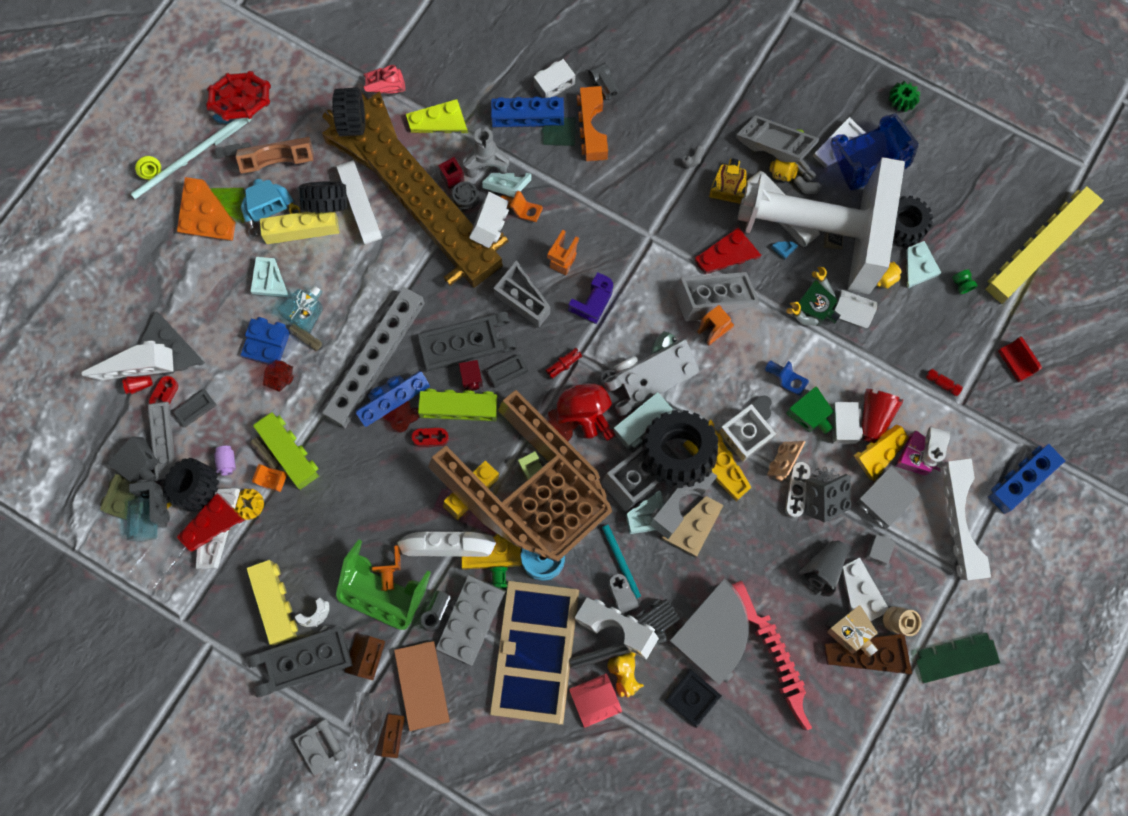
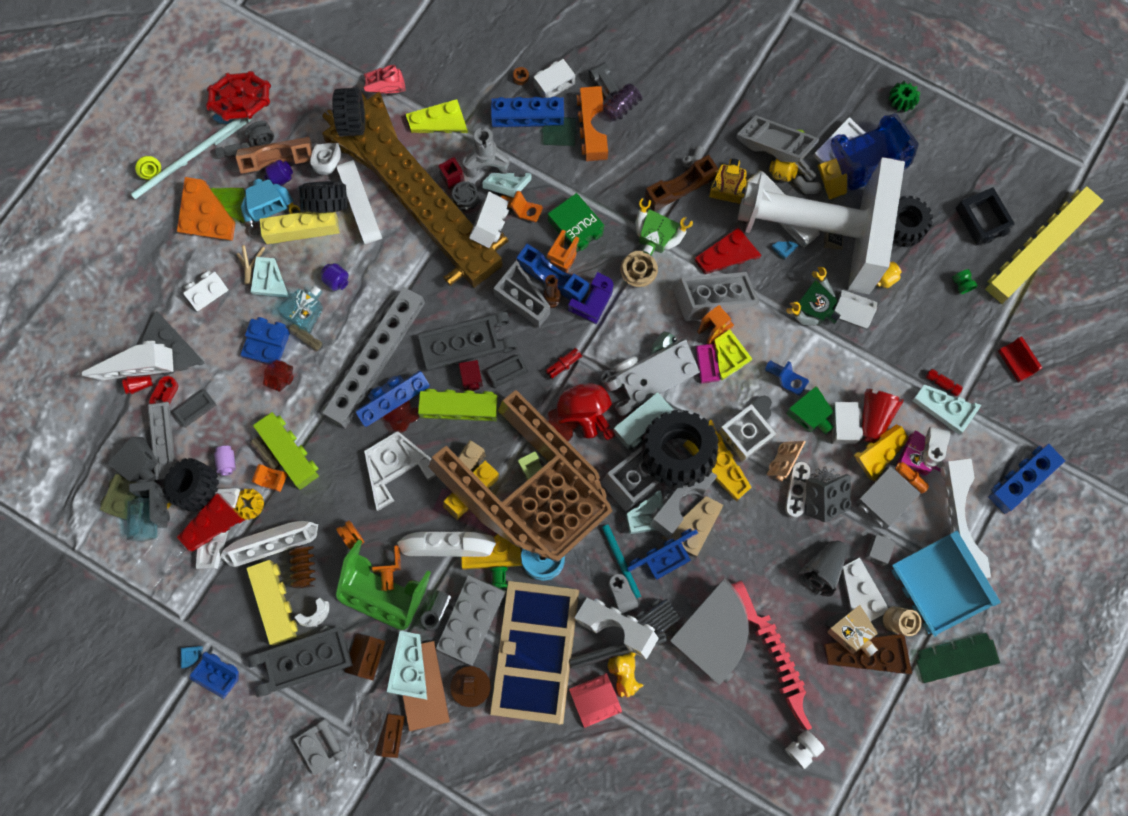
(190, 656): none -> dark azure tile
(204, 290): none -> white bracket
(215, 675): none -> blue bracket
(248, 268): none -> tan plant
(259, 133): none -> dark grey wheel
(269, 542): none -> white brick
(278, 172): none -> dark purple head
(301, 567): none -> reddish brown piece
(325, 158): none -> white piece
(334, 276): none -> dark purple head
(346, 533): none -> orange wheel
(390, 460): none -> white wing
(407, 669): none -> light aqua wing
(430, 442): red beam -> none
(470, 686): none -> reddish brown tile
(472, 455): none -> tan brick
(518, 71): none -> dark orange bush
(538, 266): none -> blue arch
(551, 291): none -> reddish brown pin
(577, 220): none -> green brick
(622, 101): none -> clear purple piece
(639, 269): none -> tan cone
(658, 231): none -> torso
(666, 559): none -> blue bracket
(693, 698): black tile -> none
(696, 176): none -> reddish brown arch
(707, 363): none -> dark pink tile
(730, 354): none -> neon yellow wing
(804, 749): none -> white wheel
(833, 180): none -> yellow slope
(912, 477): none -> orange axle
(920, 264): light aqua wing -> none
(945, 583): none -> medium azure panel
(949, 410): none -> light aqua wing
(972, 224): none -> black window

